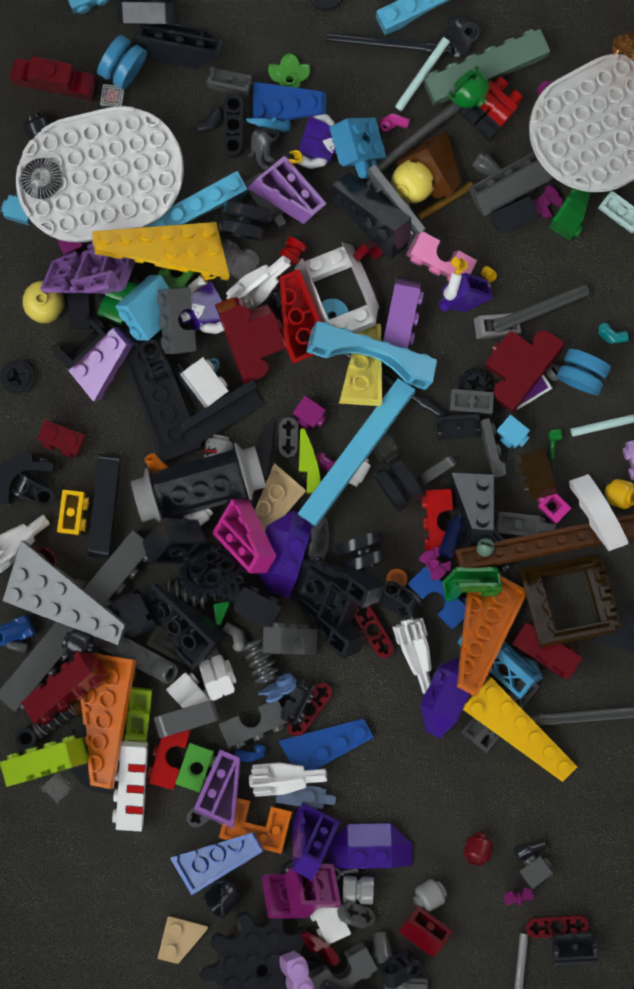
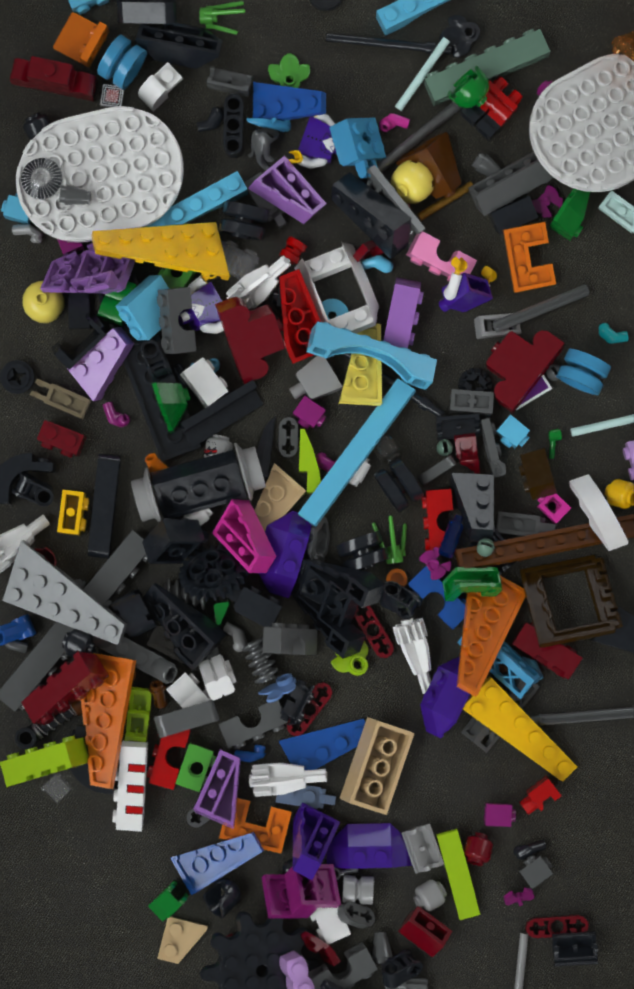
(27, 229): none -> light grey arm
(63, 399): none -> dark tan hinge
(74, 196): none -> dark grey cone
(81, 39): none -> orange bracket
(114, 417): none -> magenta arm
(156, 87): none -> white brick
(158, 689): none -> reddish brown pin
(166, 903): none -> green piece
(172, 402): none -> green wedge
(210, 14): none -> bright green plant
(316, 380): none -> light grey torso
(347, 664): none -> lime plate
(376, 766): none -> tan brick
(379, 262): none -> medium azure arm
(394, 551): none -> bright green plant
(422, 848): none -> light grey hinge
(440, 448): none -> sand green hinge
(458, 874): none -> lime slope
(467, 451): none -> dark red slope
(499, 814): none -> magenta brick
(522, 273): none -> orange plate
(539, 793): none -> red hips

